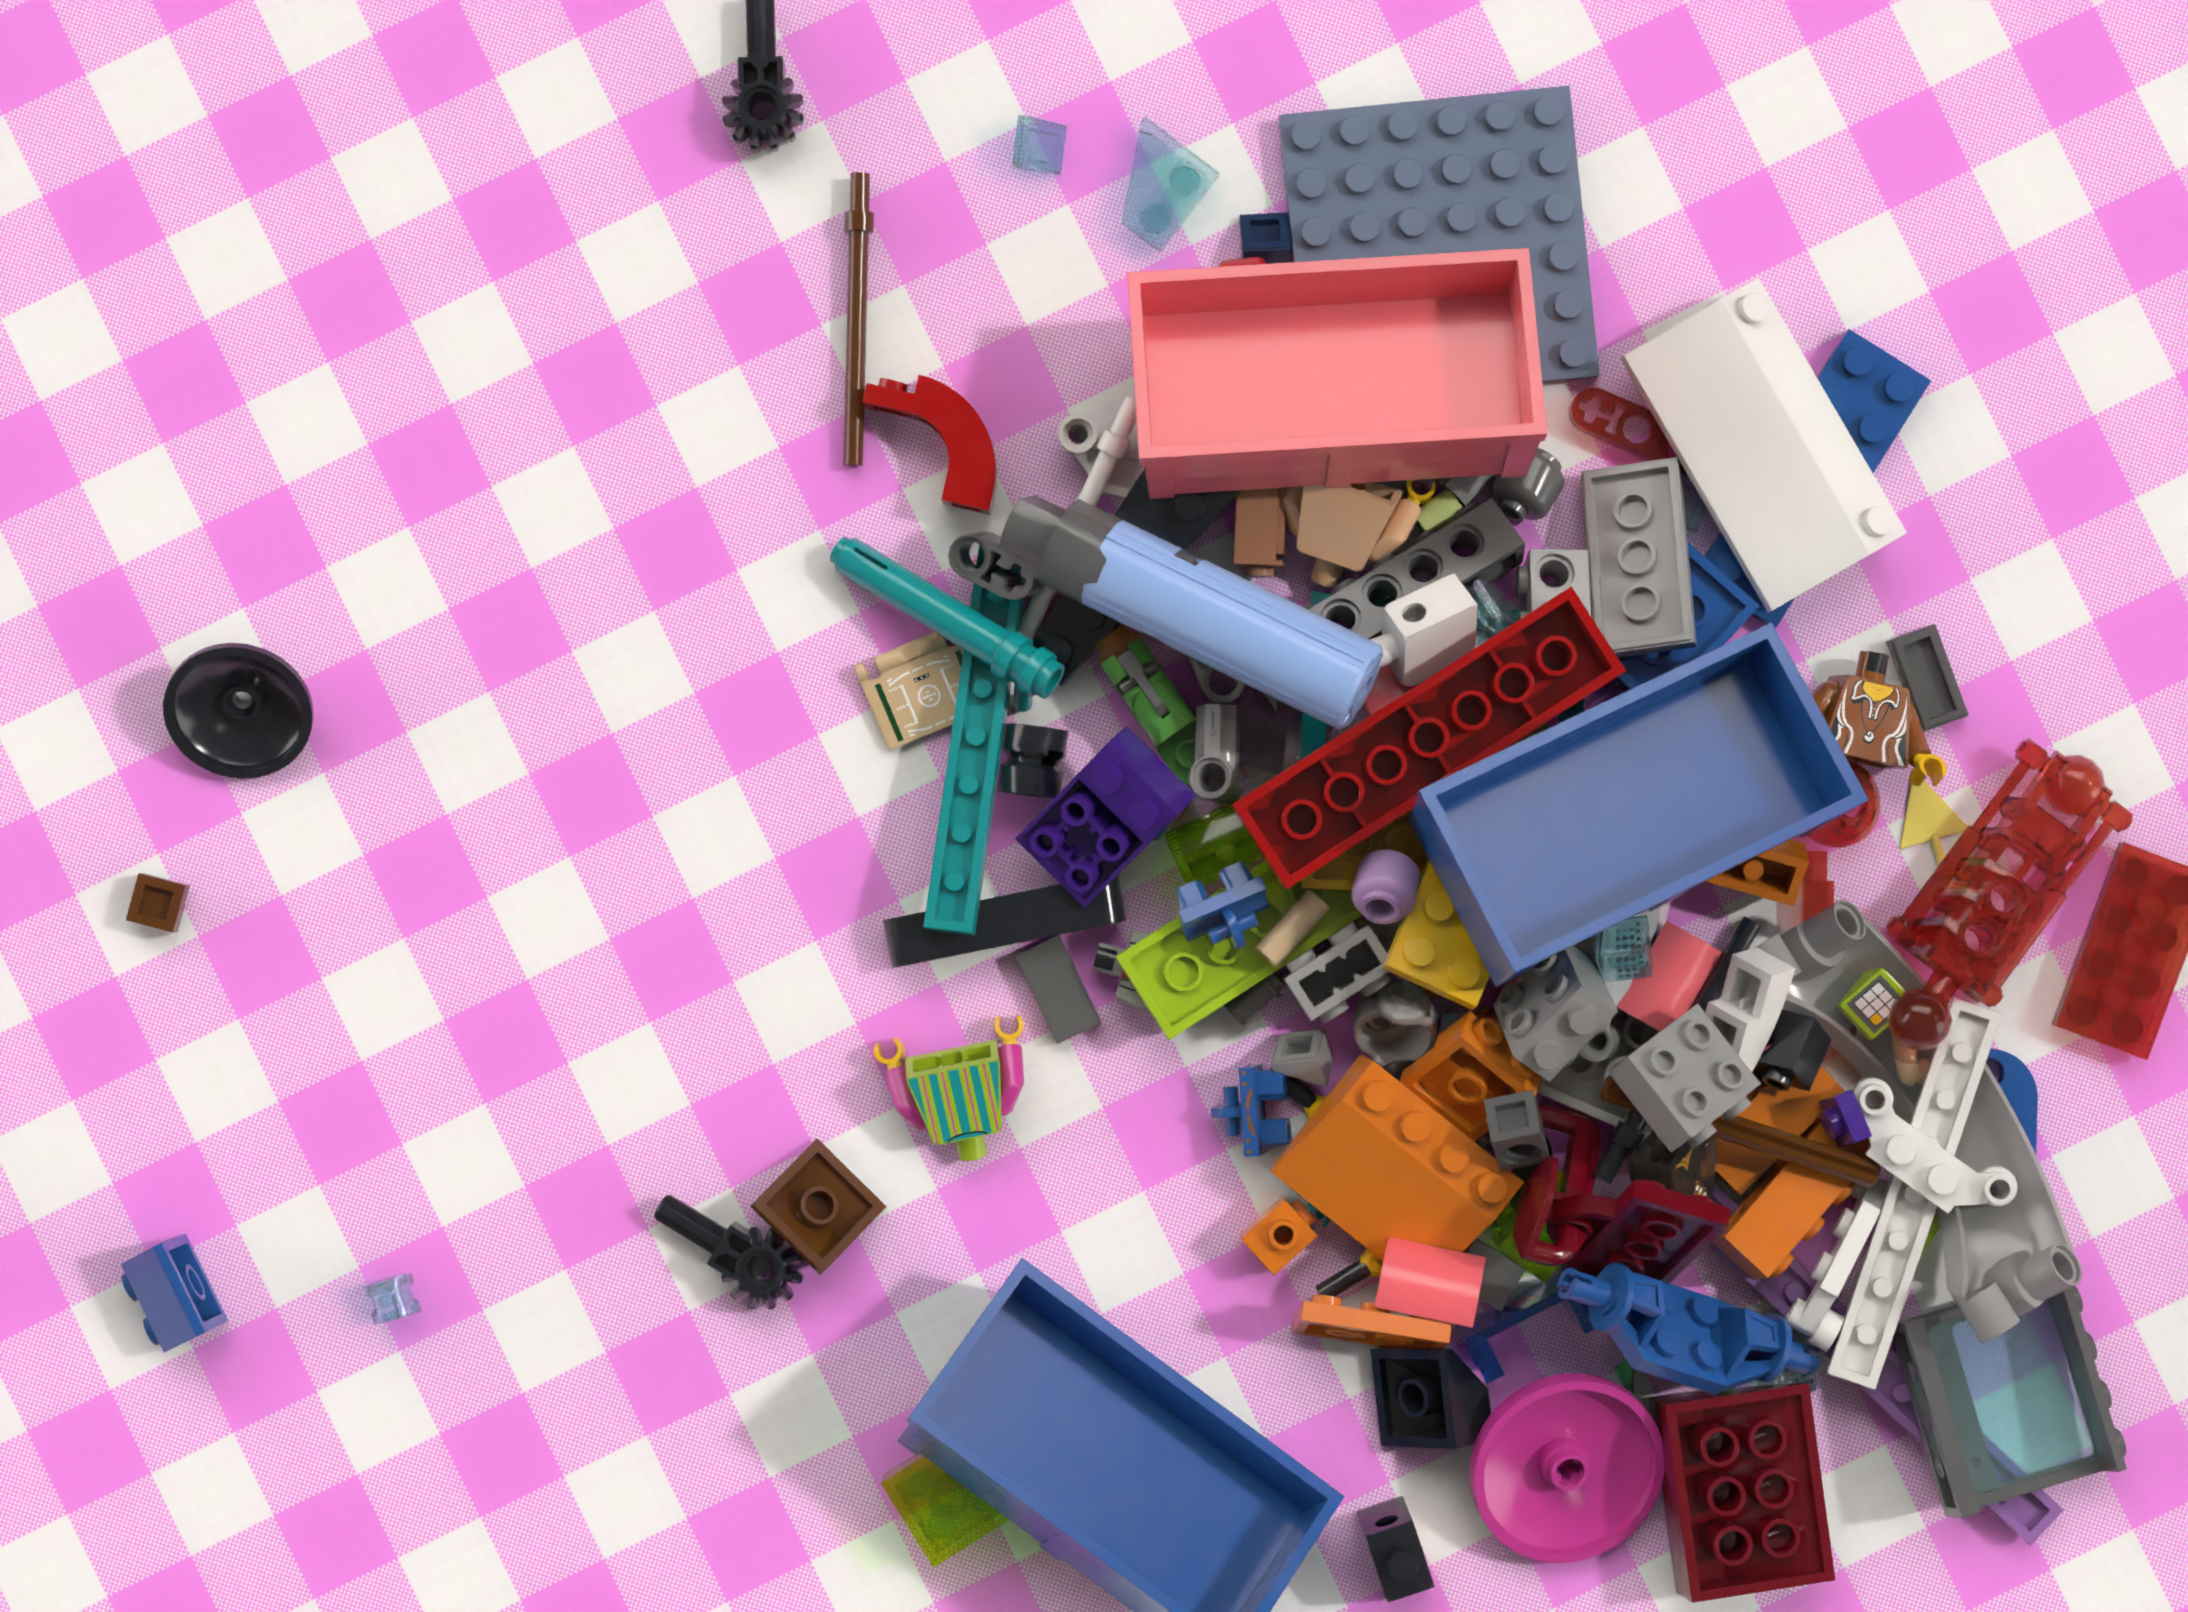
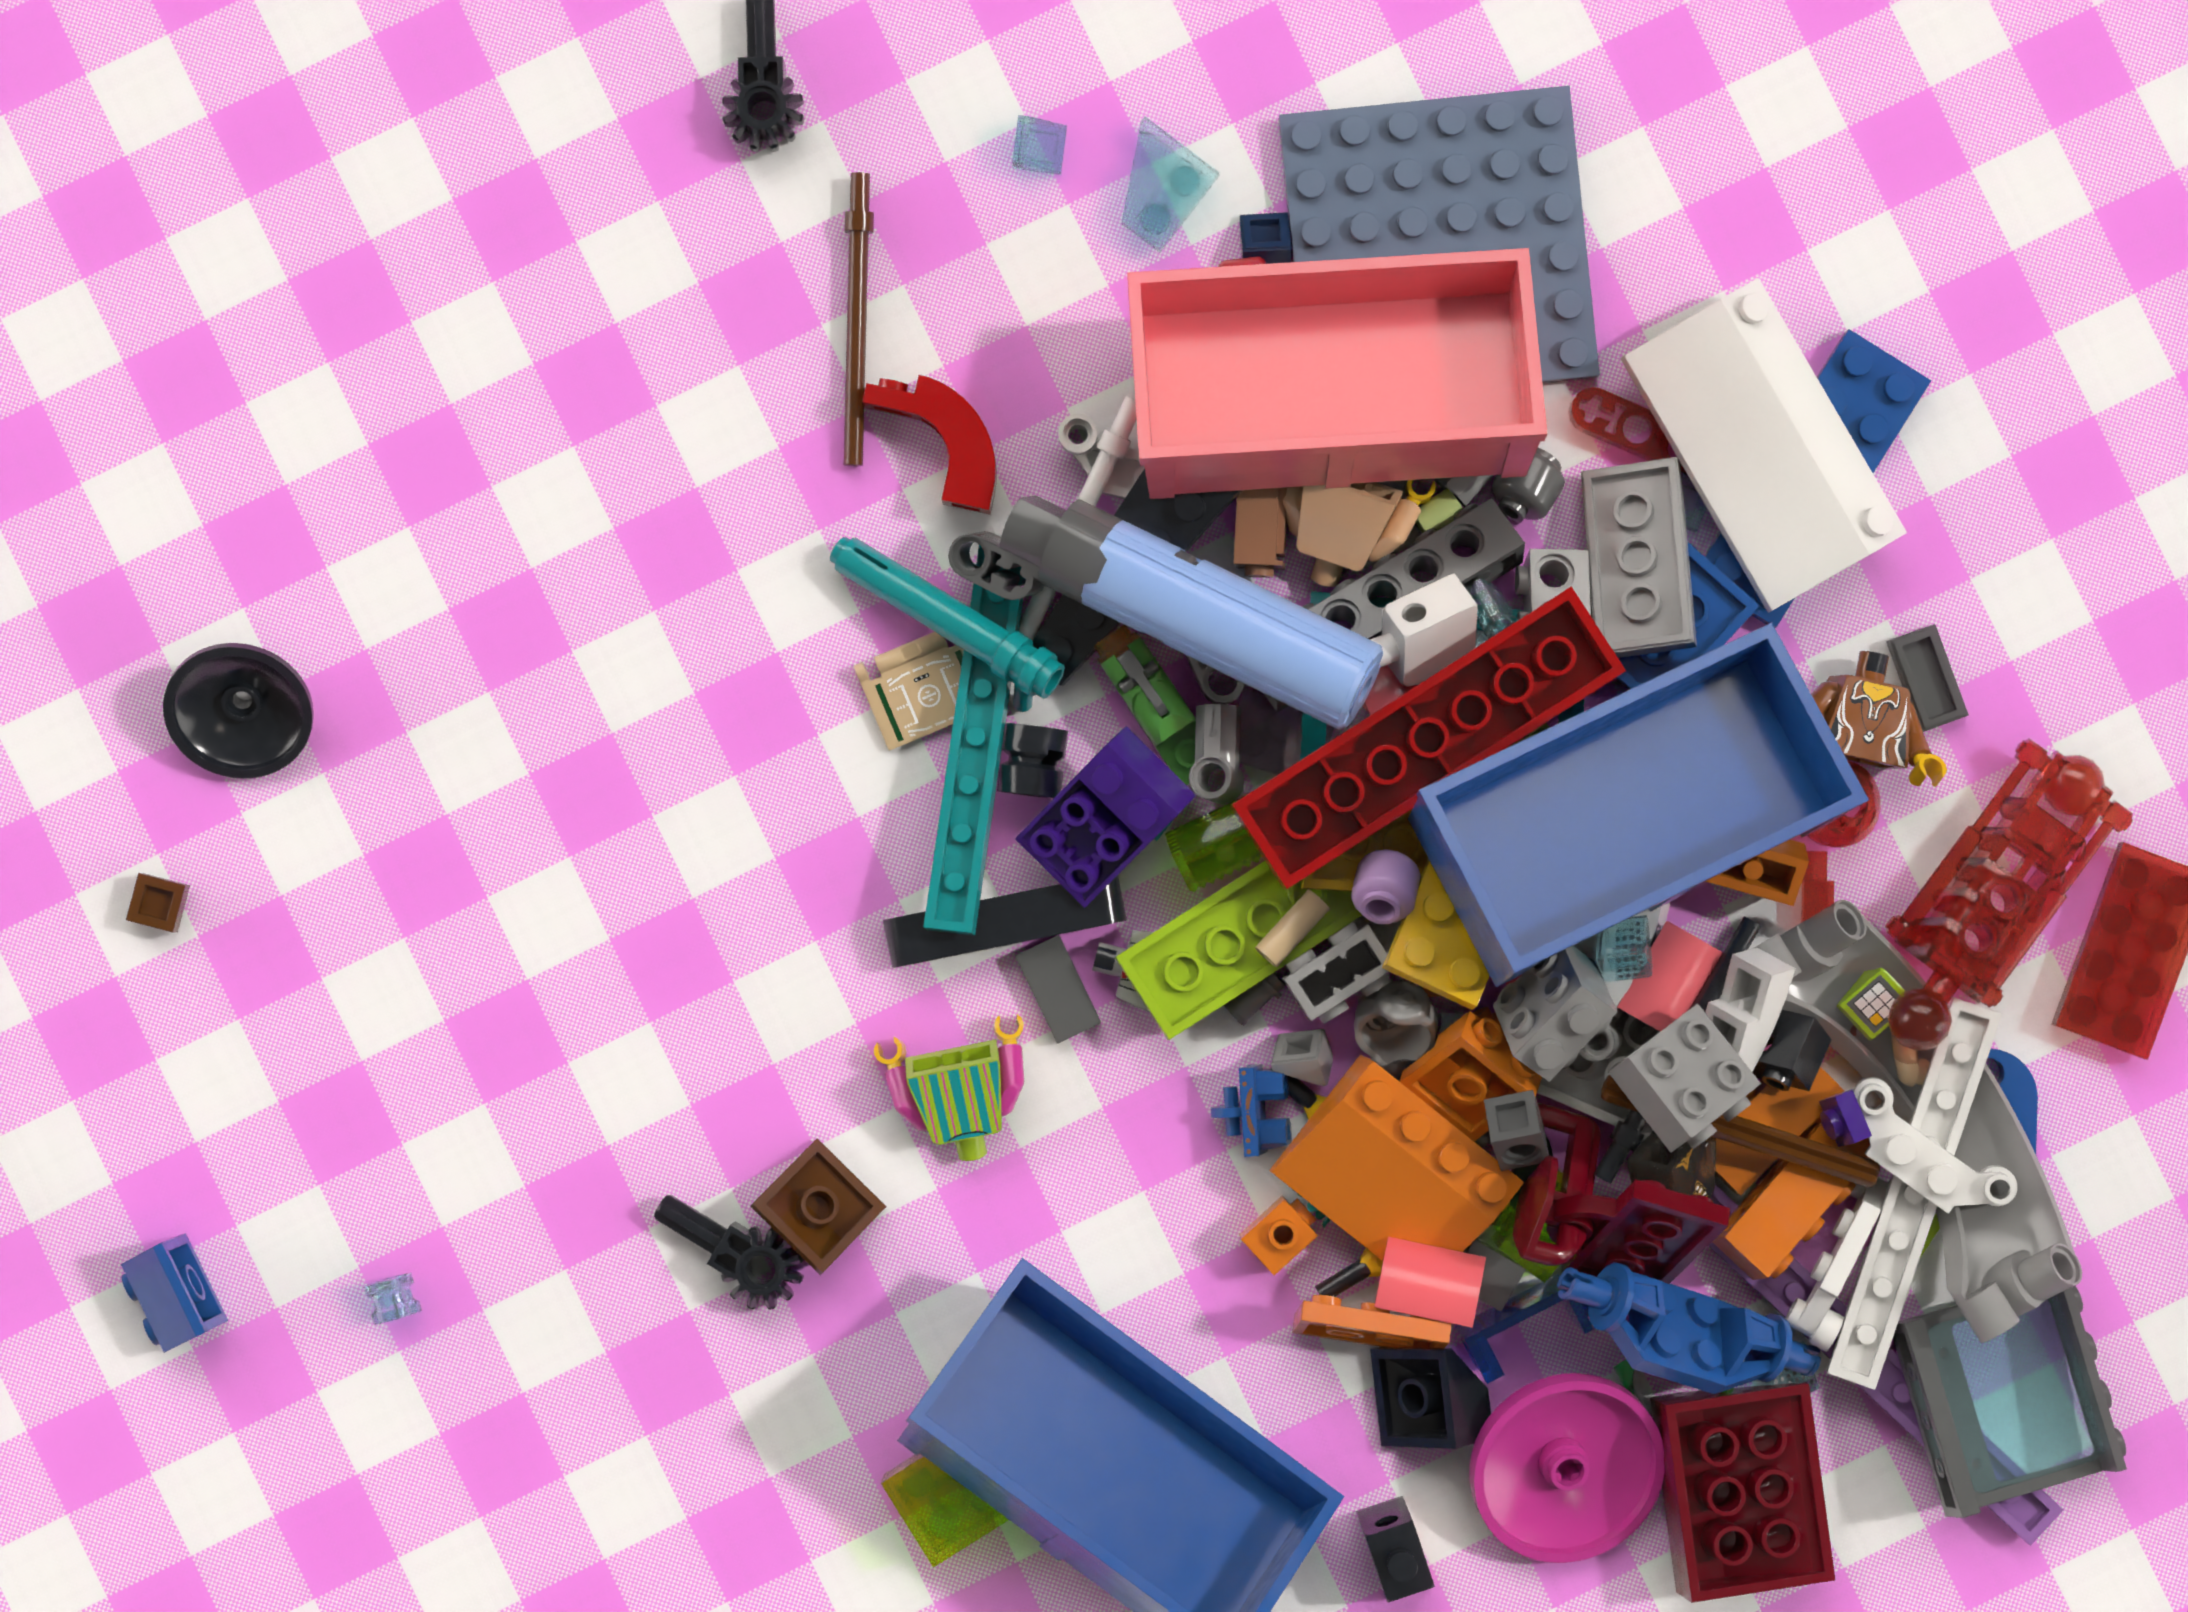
(1225, 913): blue hips -> none
(1929, 820): light yellow piece -> none

